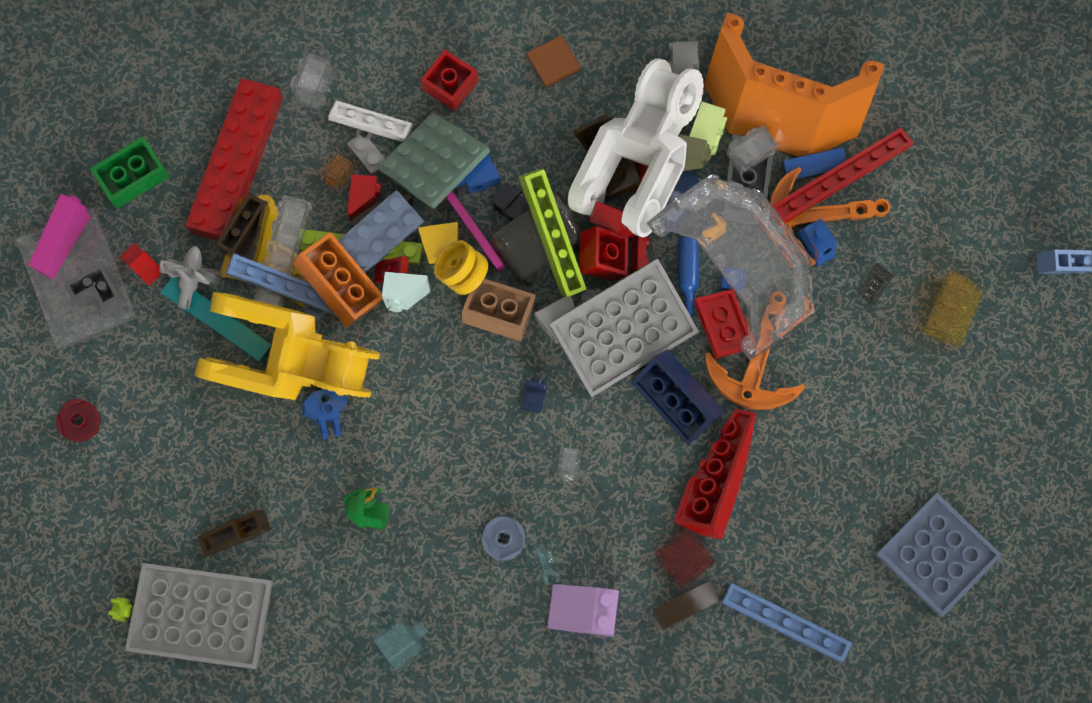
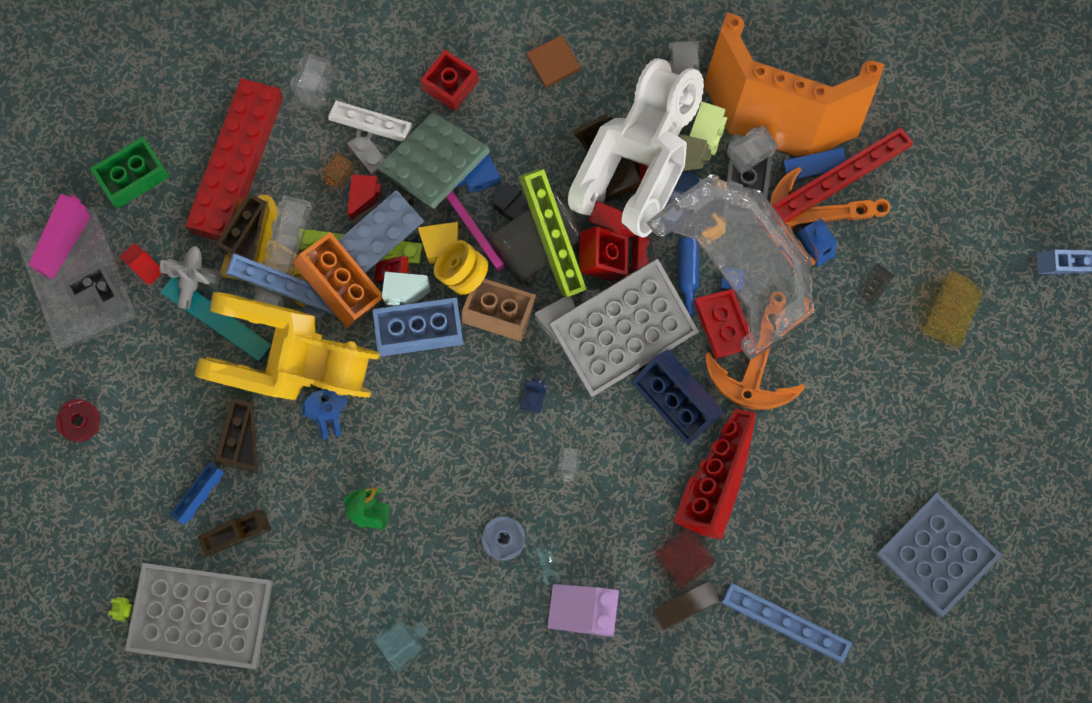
(197, 493): none -> blue plate
(238, 439): none -> dark brown wedge
(418, 327): none -> medium blue brick

